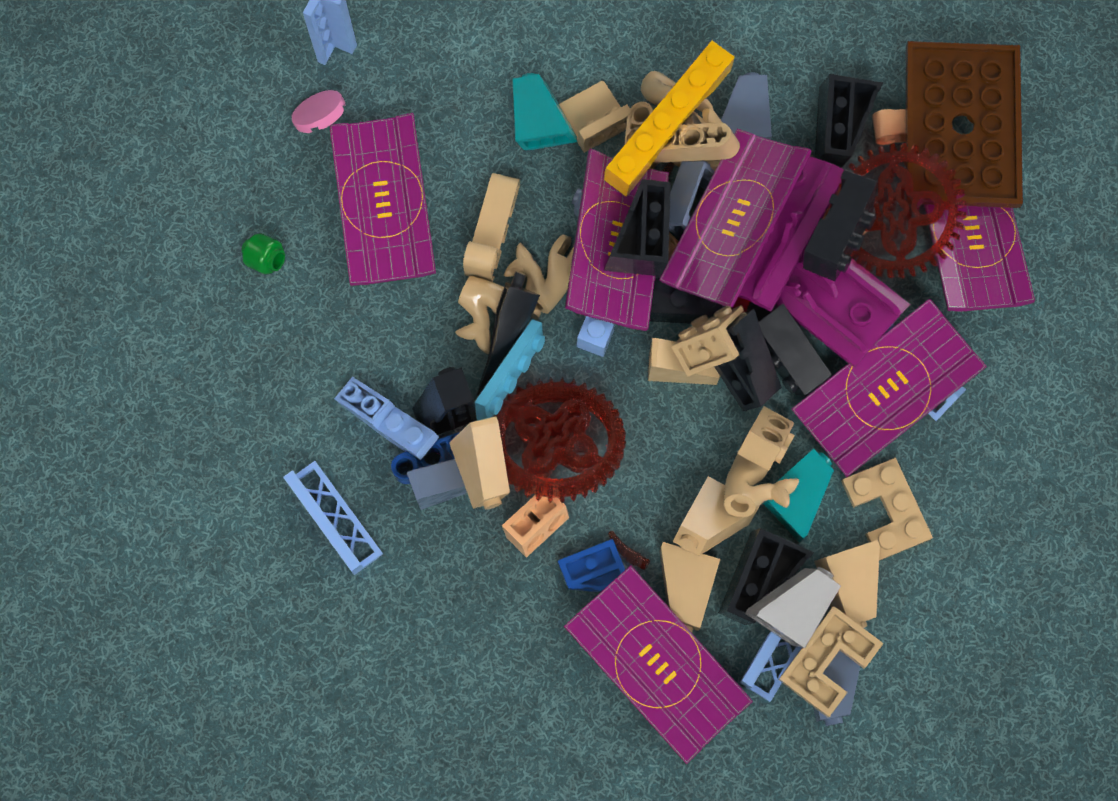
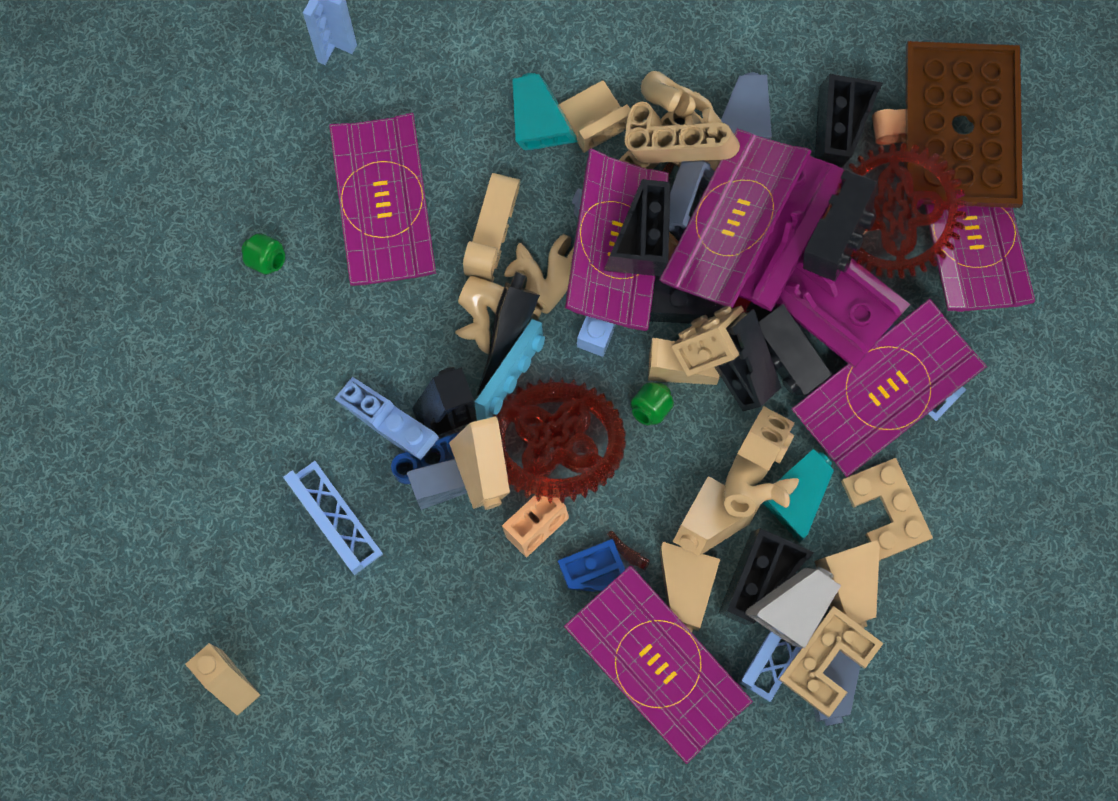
(222, 678): none -> tan slope
(318, 111): bright pink tile -> none
(651, 137): yellow arch -> none
(652, 403): none -> green head

